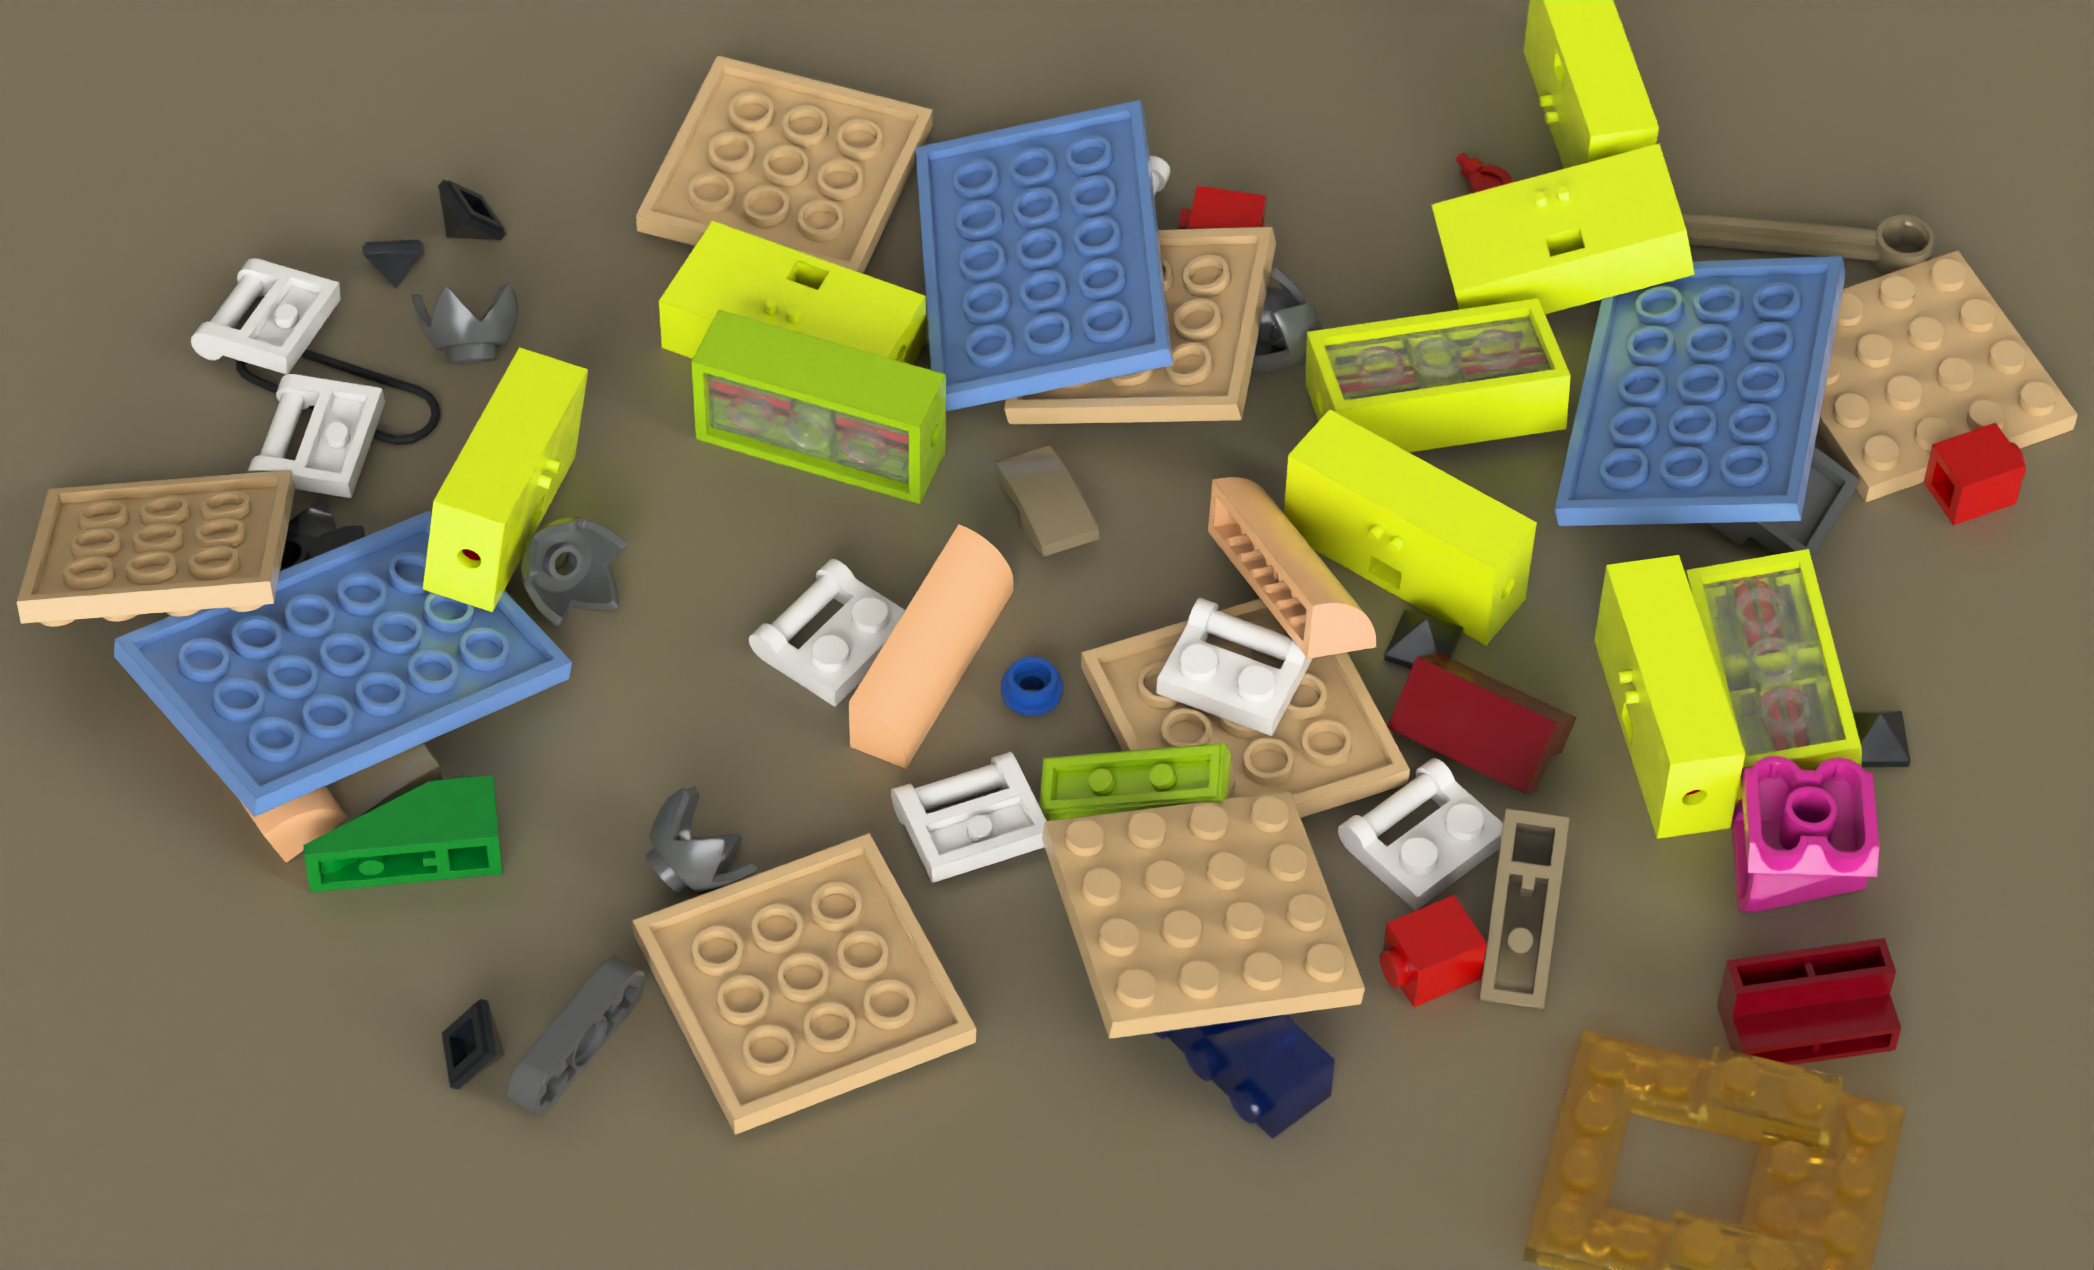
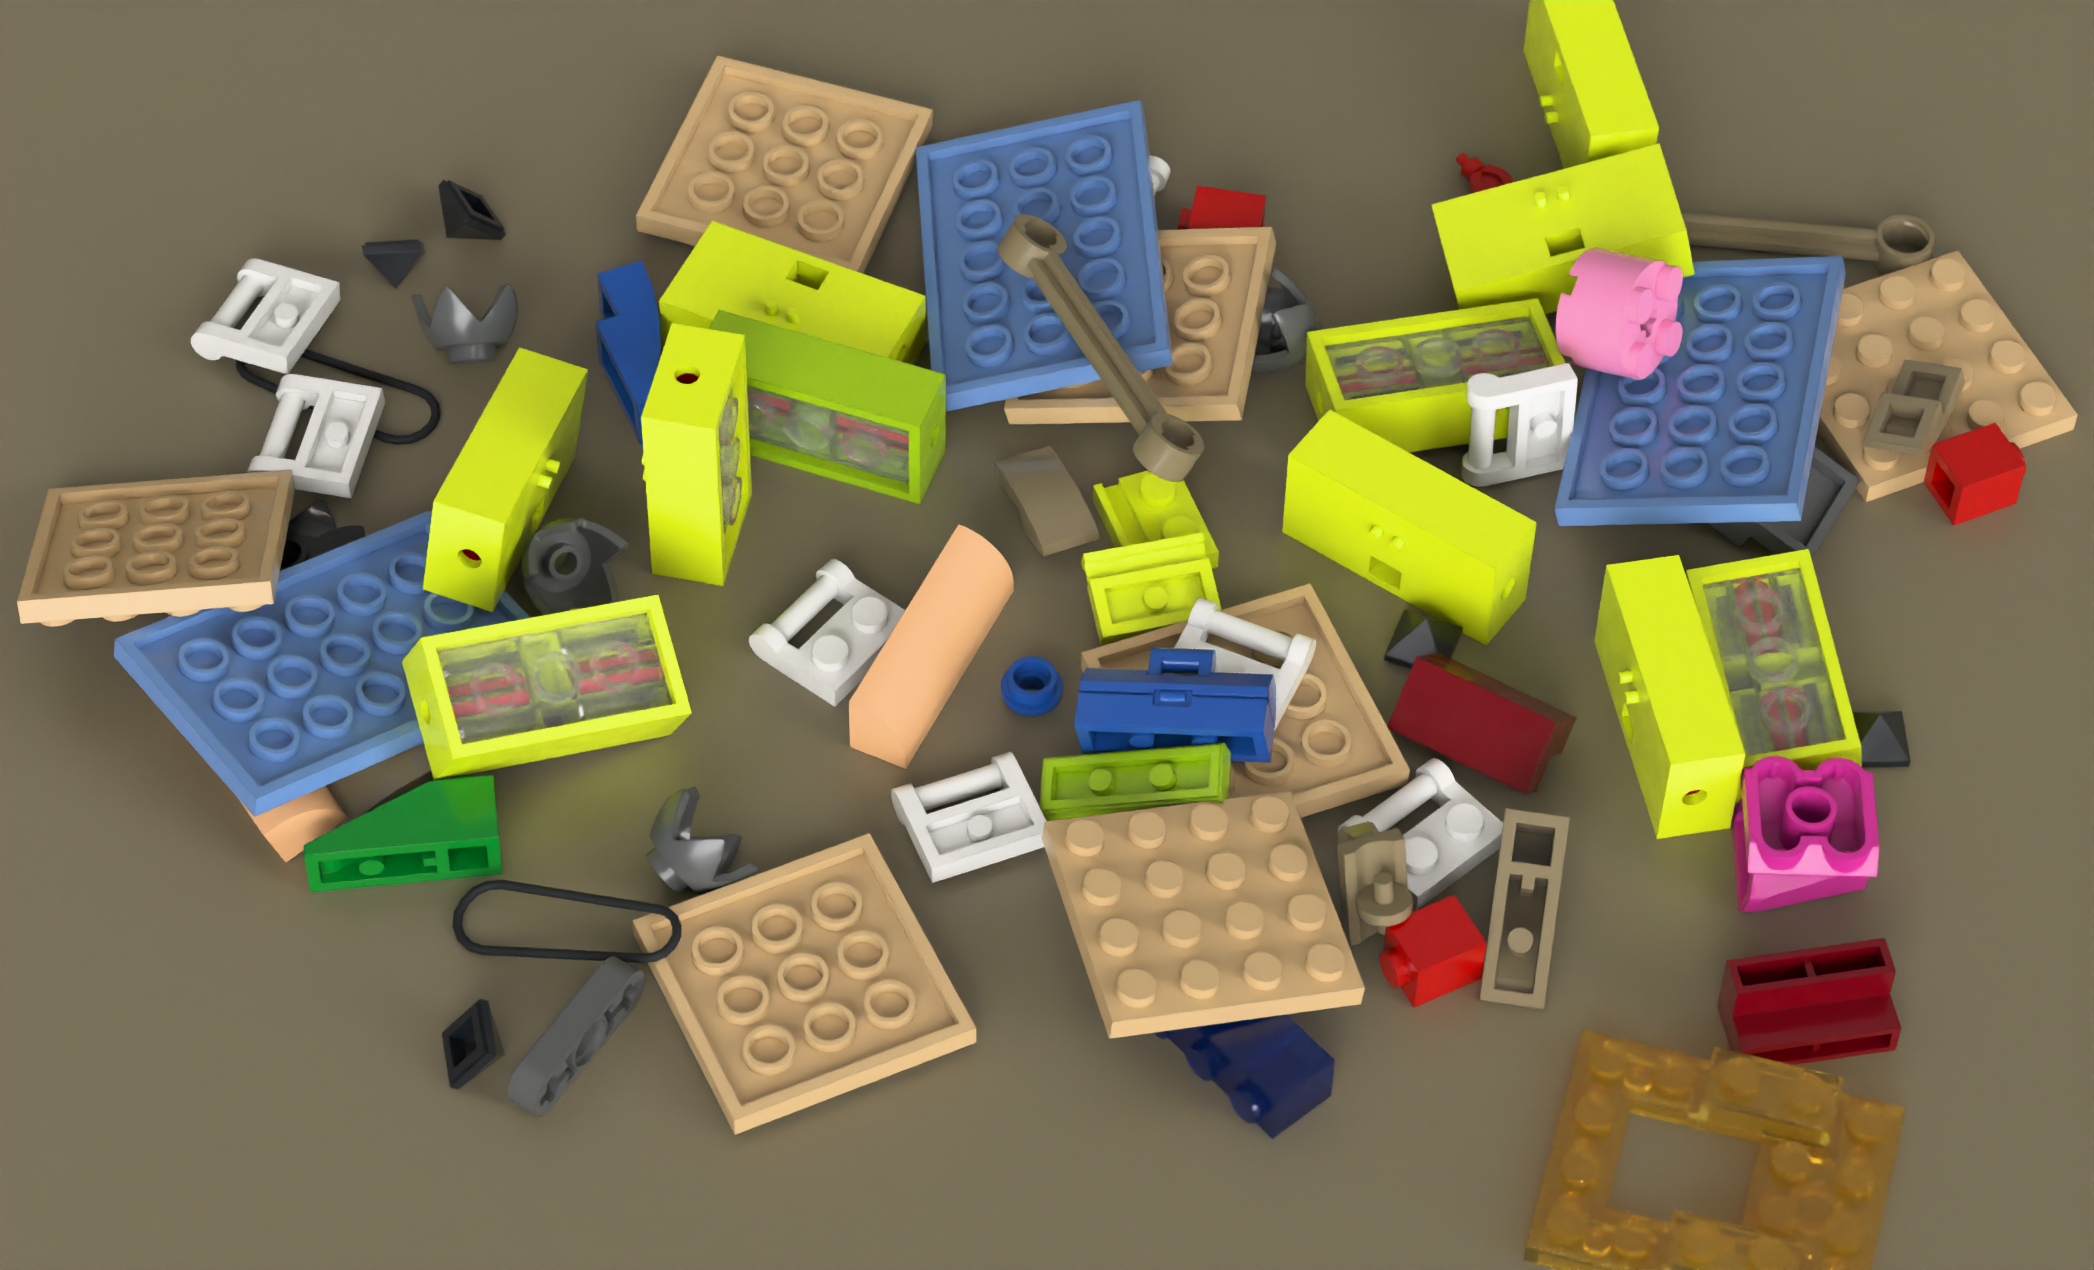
(545, 687): none -> brick
(564, 953): none -> black piece
(629, 337): none -> blue slope
(697, 454): none -> neon yellow brick
(1147, 585): none -> neon yellow plate
(1149, 510): none -> neon yellow plate
(1158, 710): none -> blue piece
(1165, 442): none -> dark tan piece
(1285, 571): light nougat brick -> none
(1372, 880): none -> dark tan hips
(1538, 424): none -> white plate
(1620, 313): none -> bright pink brick
(1916, 408): none -> dark tan slope

